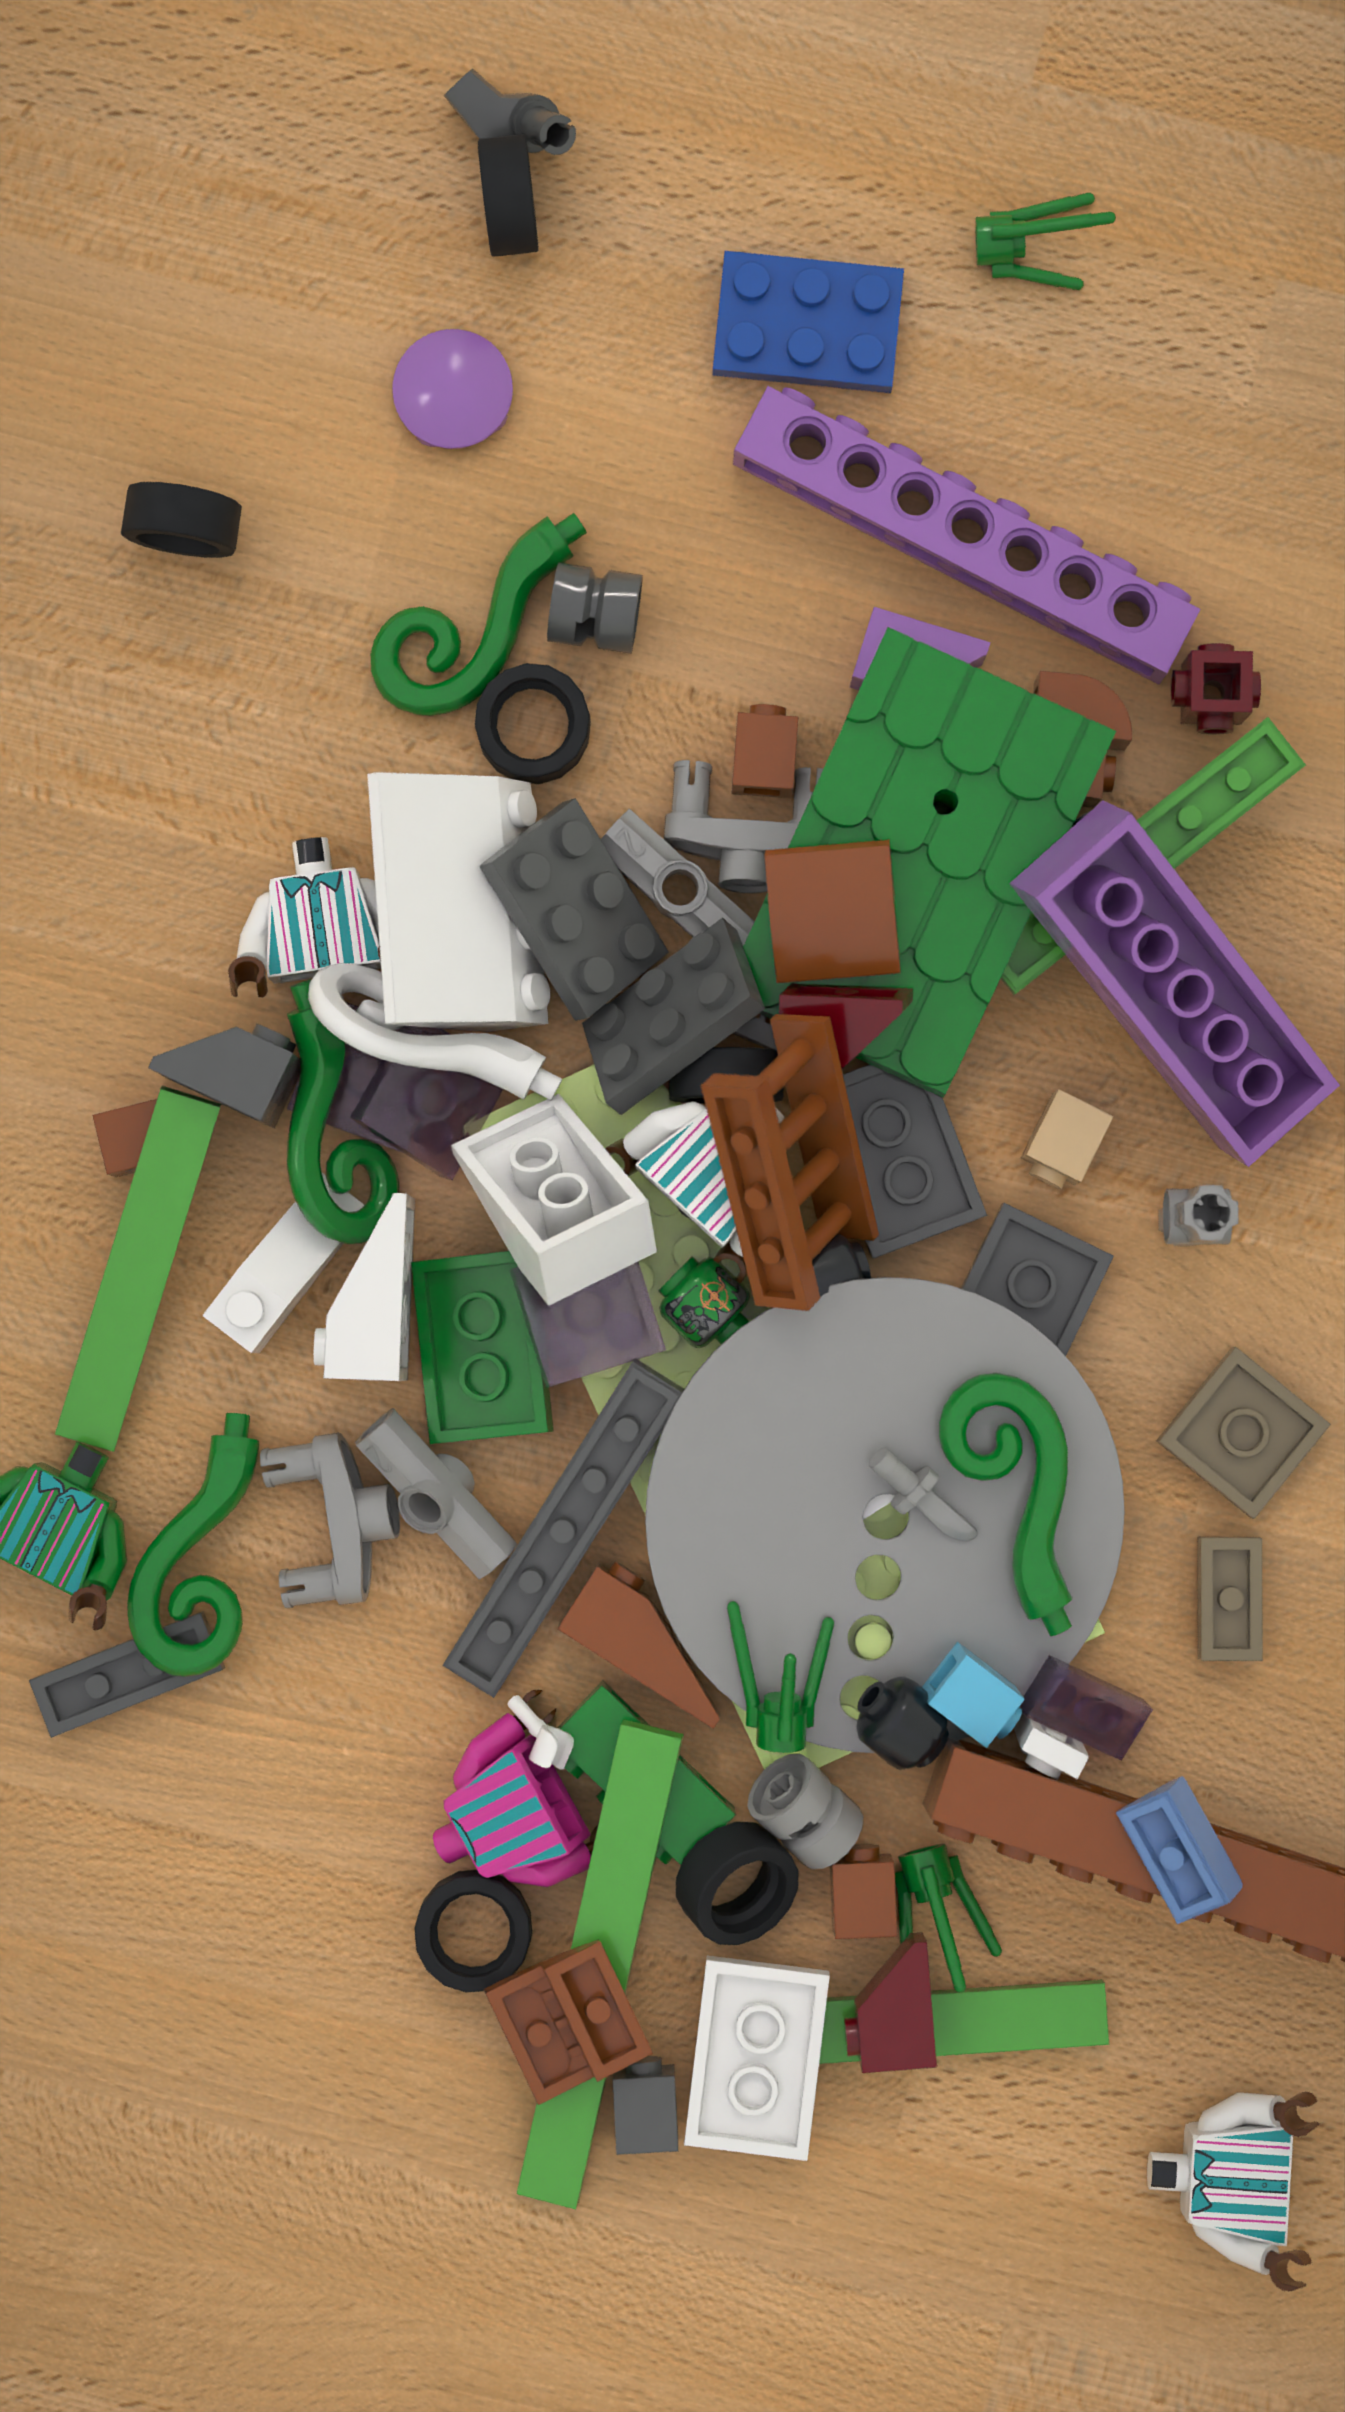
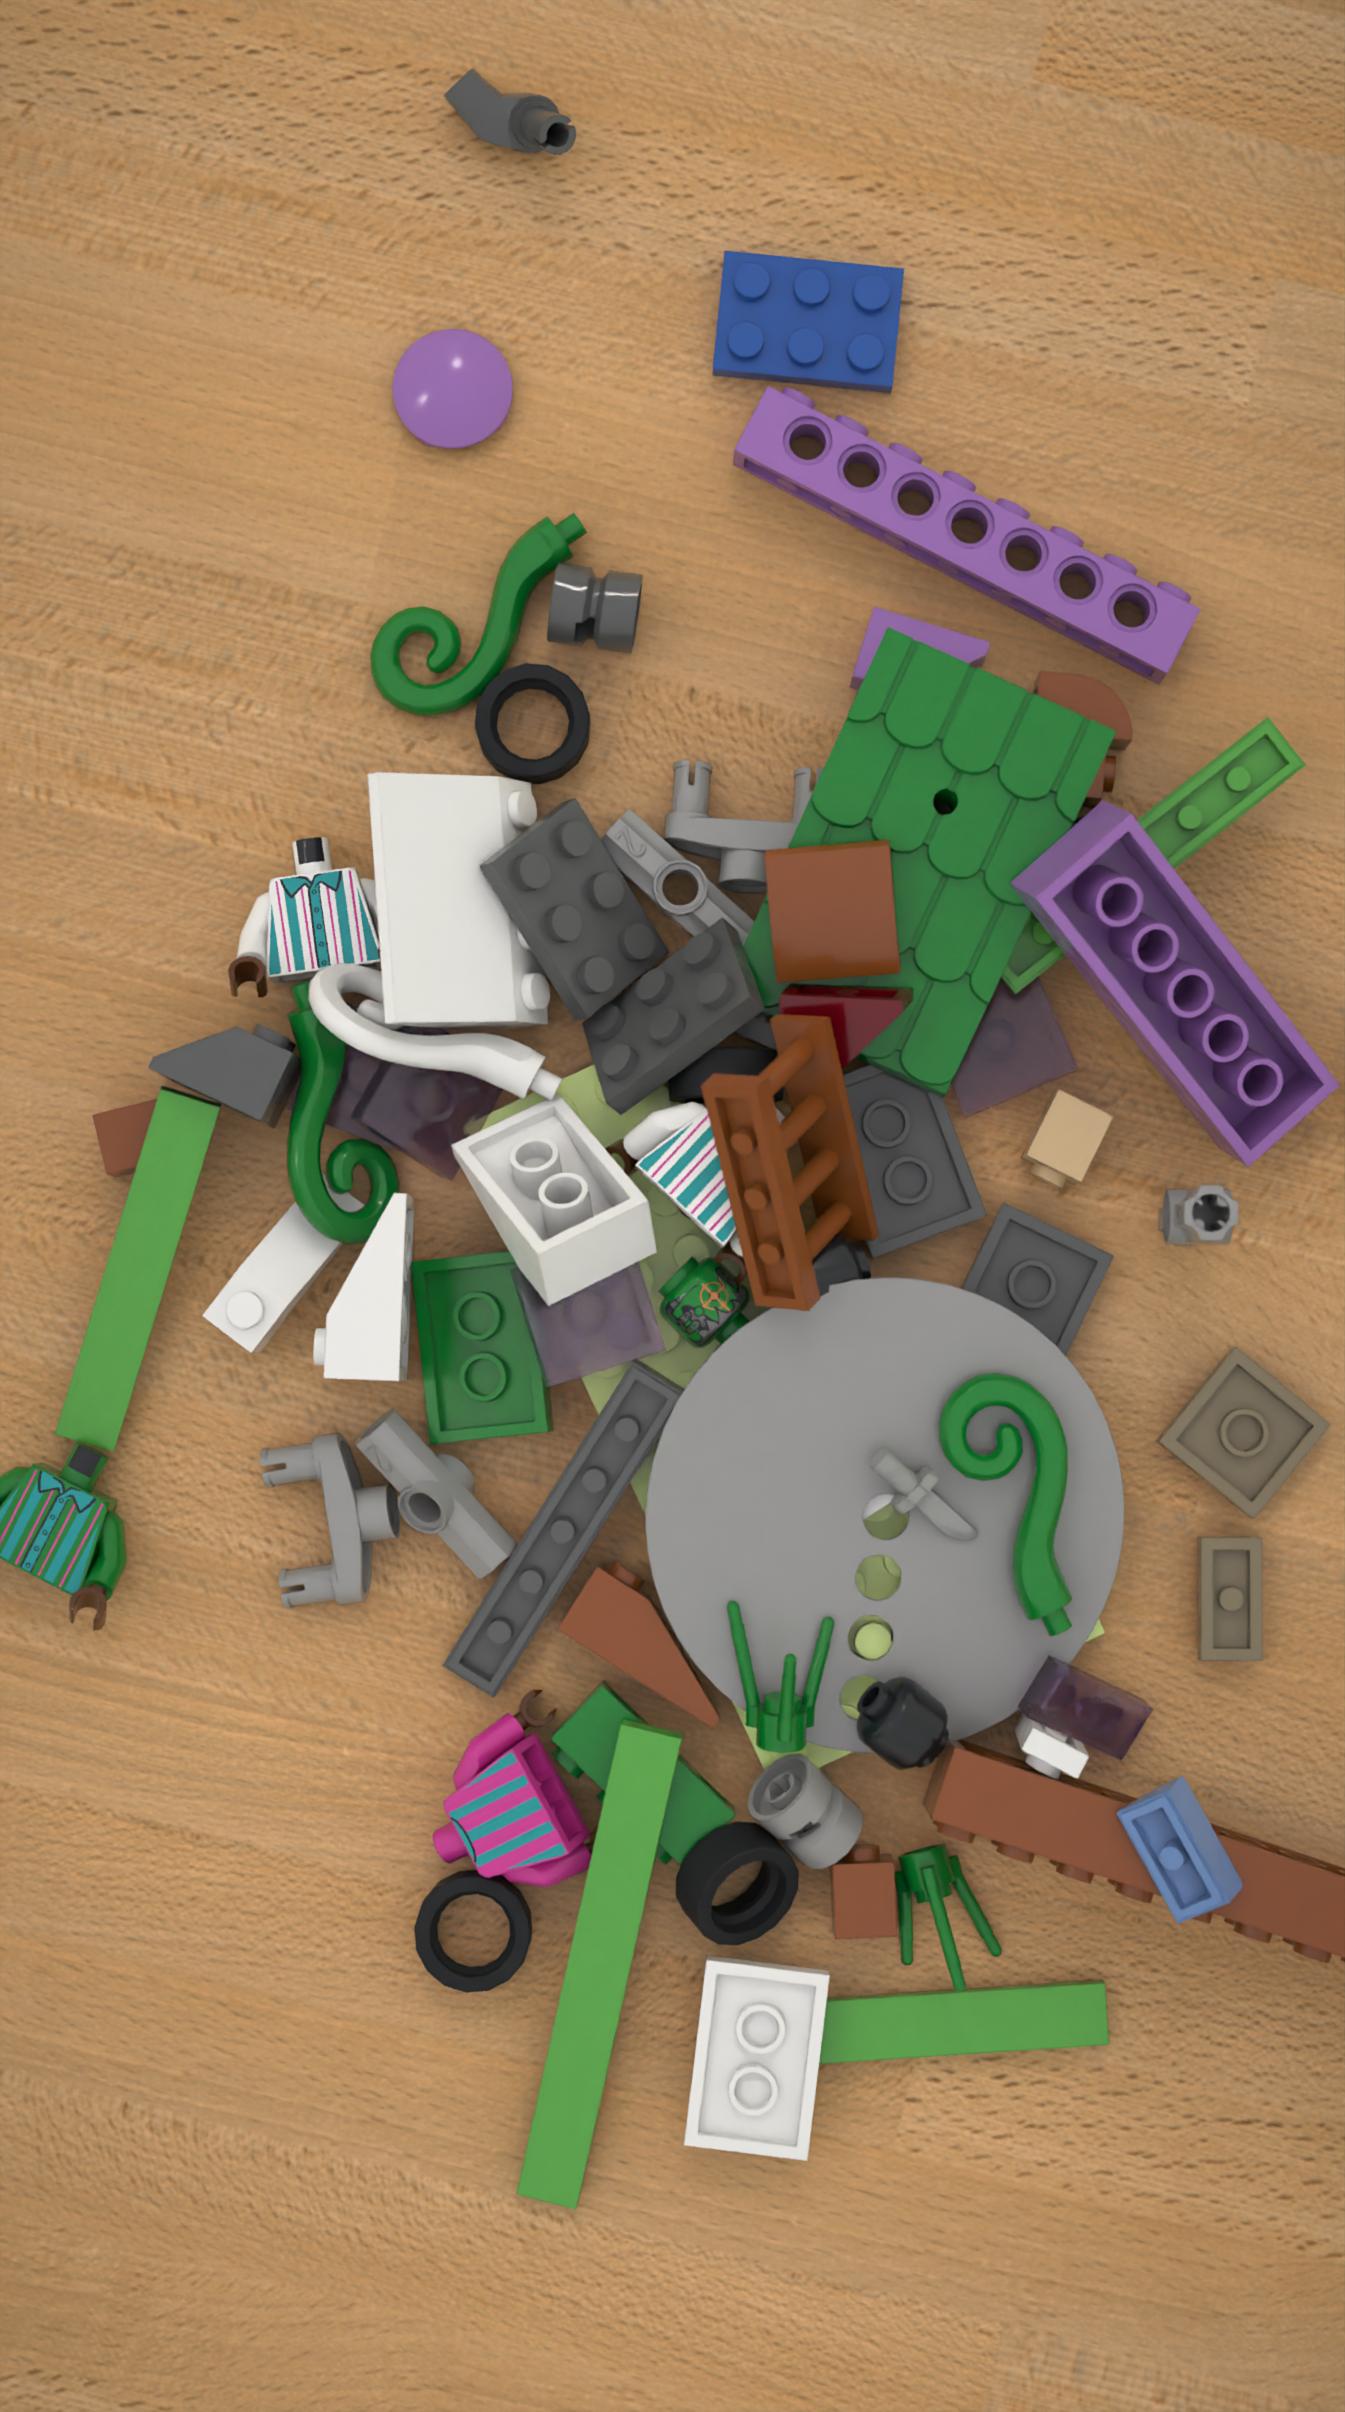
(111, 1680): dark grey plate -> none
(181, 519): black tyre -> none
(226, 1480): green plant -> none
(508, 195): black tyre -> none
(551, 1743): white hand -> none
(568, 2021): dark orange slope -> none
(645, 2107): dark grey brick -> none
(765, 752): dark orange brick -> none
(895, 2014): dark red slope -> none
(974, 1696): medium azure brick -> none
(1003, 237): green plant -> none
(1012, 1050): none -> plate
(1229, 672): dark red brick -> none
(1239, 2179): torso -> none

